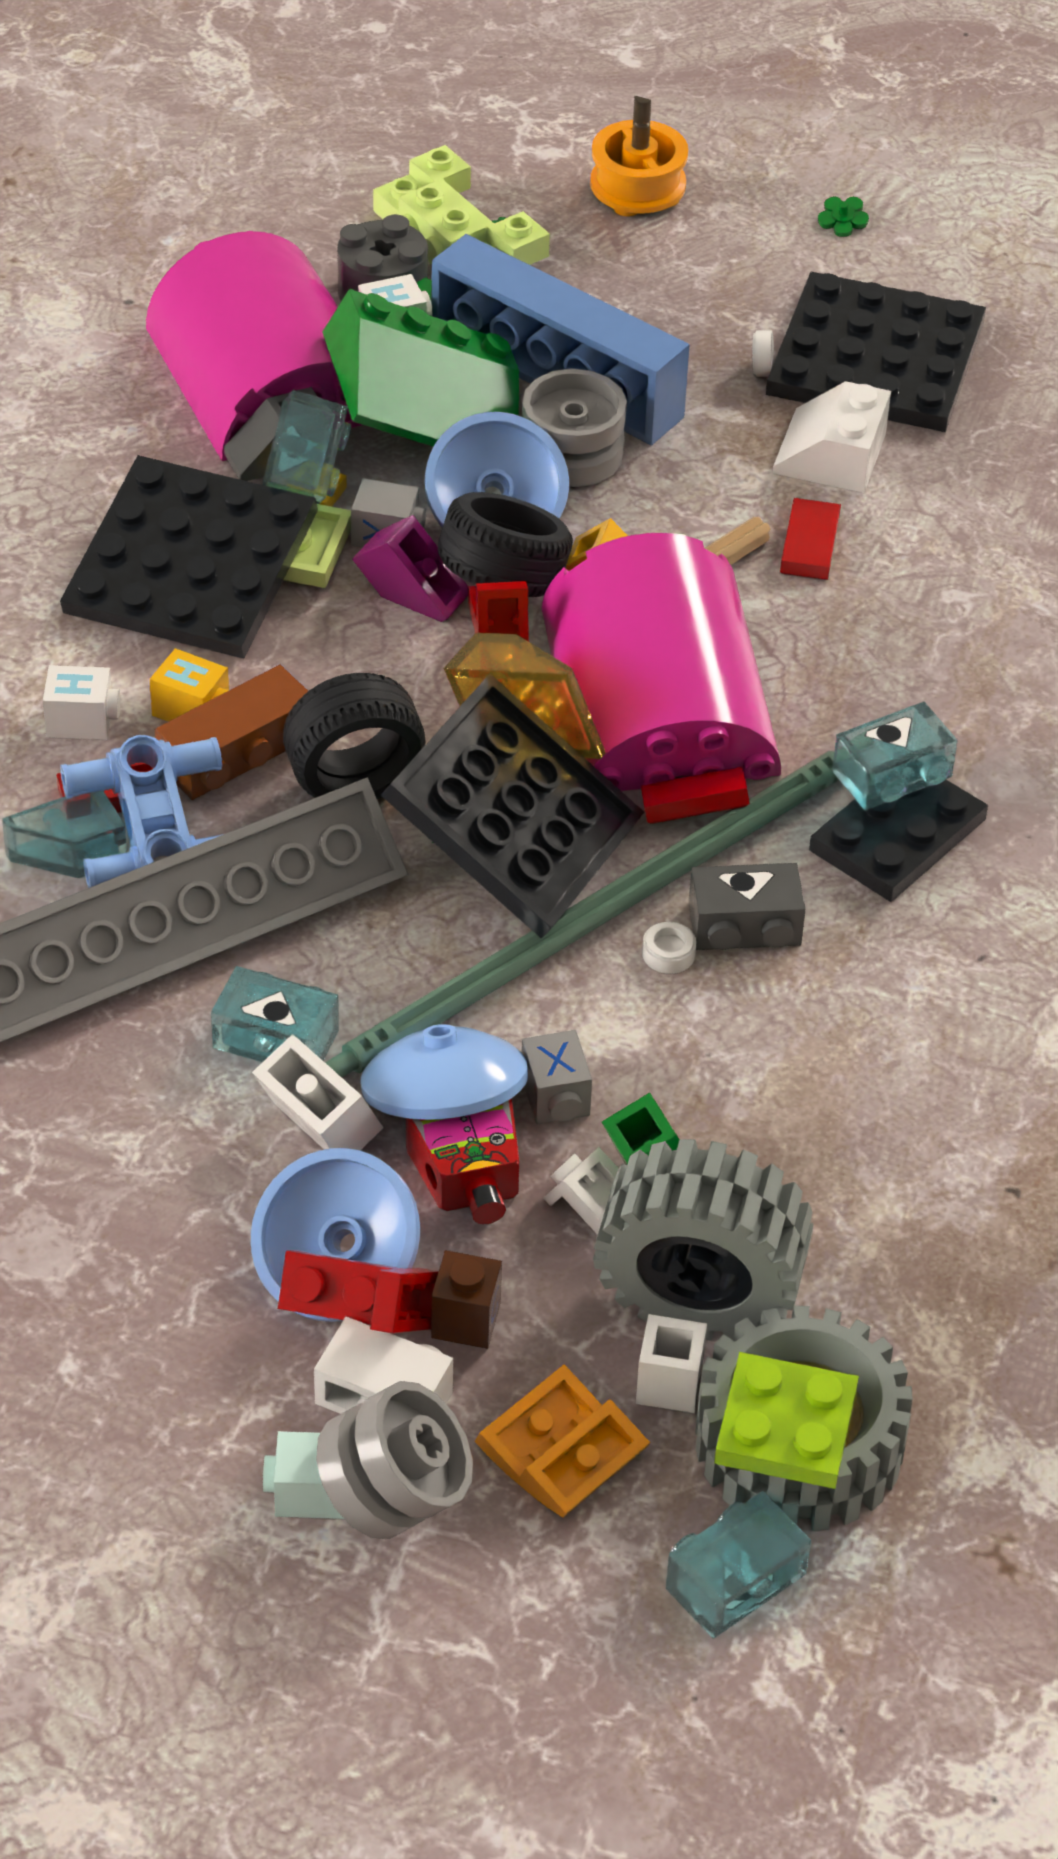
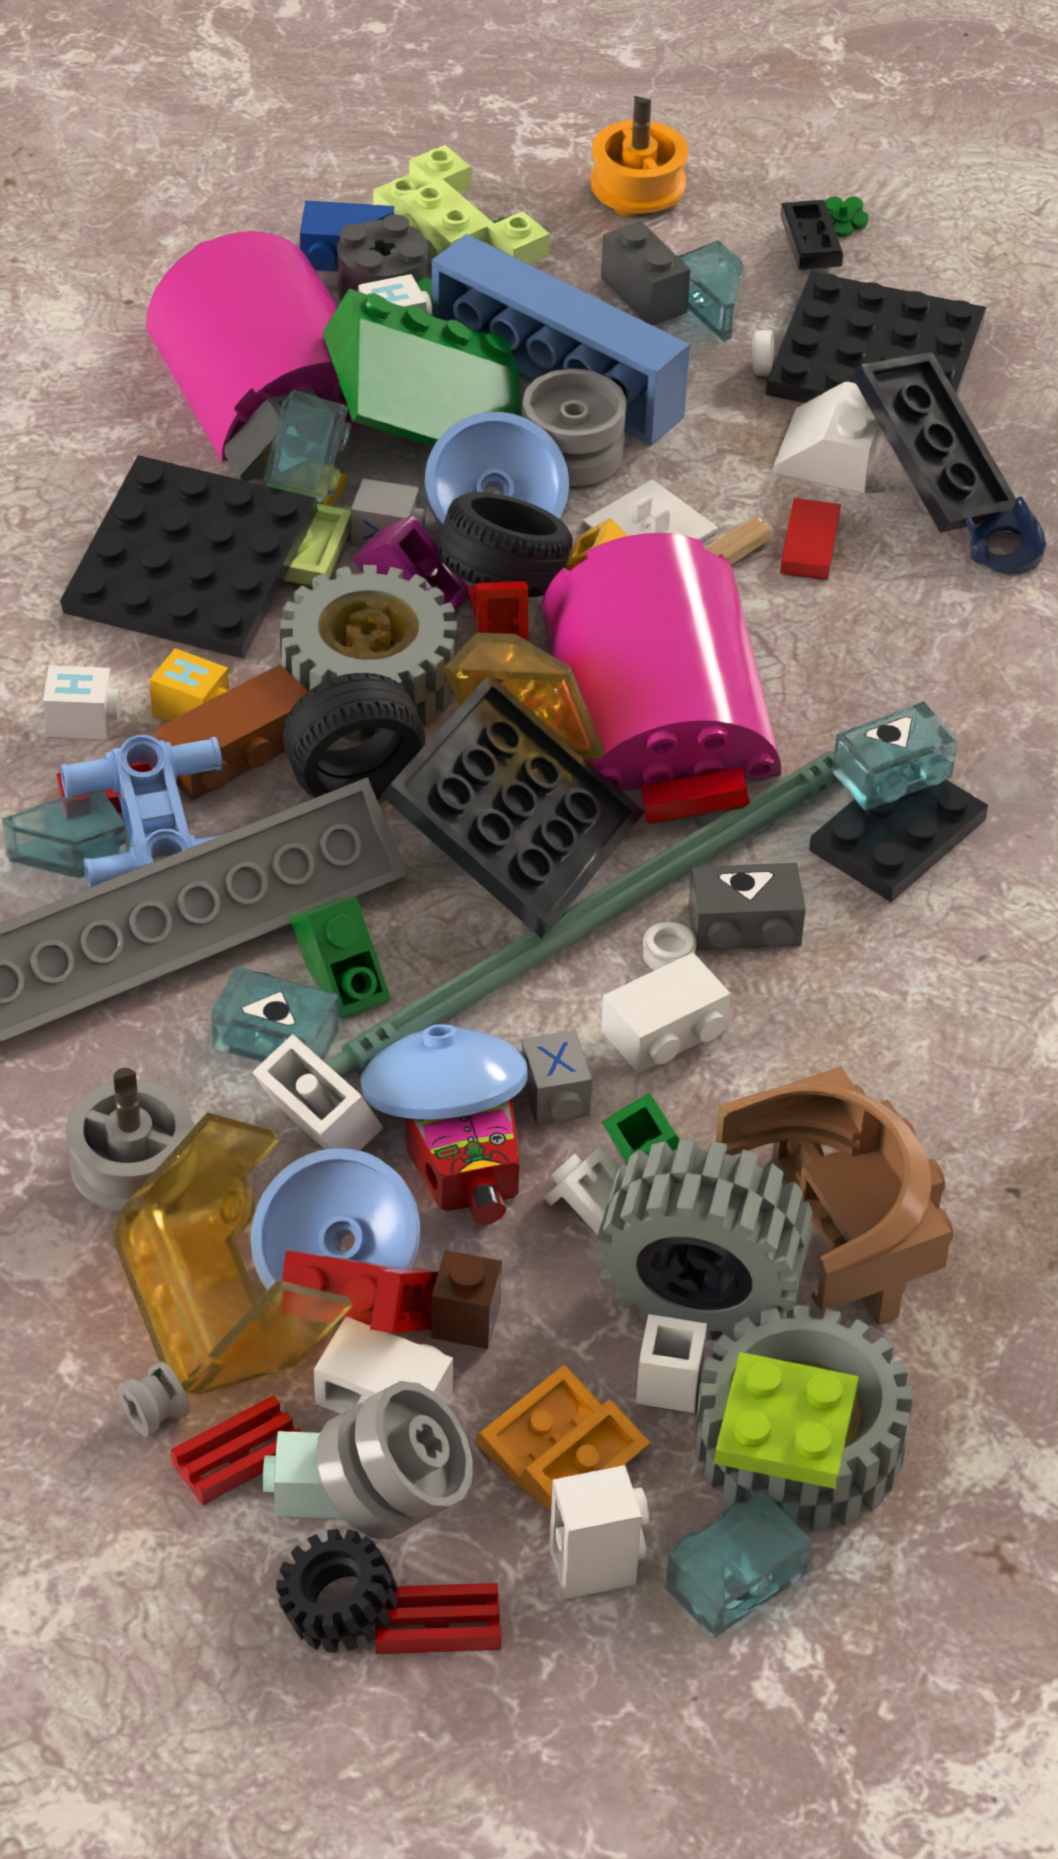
(123, 1136): none -> light grey wheel
(153, 1399): none -> light grey wheel
(189, 1274): none -> clear yellow windscreen
(229, 1443): none -> red tile
(323, 224): none -> blue slope
(341, 954): none -> green slope
(355, 1612): none -> black tyre
(368, 614): none -> light grey wheel
(436, 1608): none -> red tile
(597, 1531): none -> white brick
(645, 273): none -> dark grey brick
(653, 511): none -> white piece
(665, 1012): none -> white brick
(715, 287): none -> clear light blue slope
(811, 234): none -> black plate
(868, 1201): none -> medium nougat piece
(934, 440): none -> black plate
(1018, 520): none -> dark blue piece

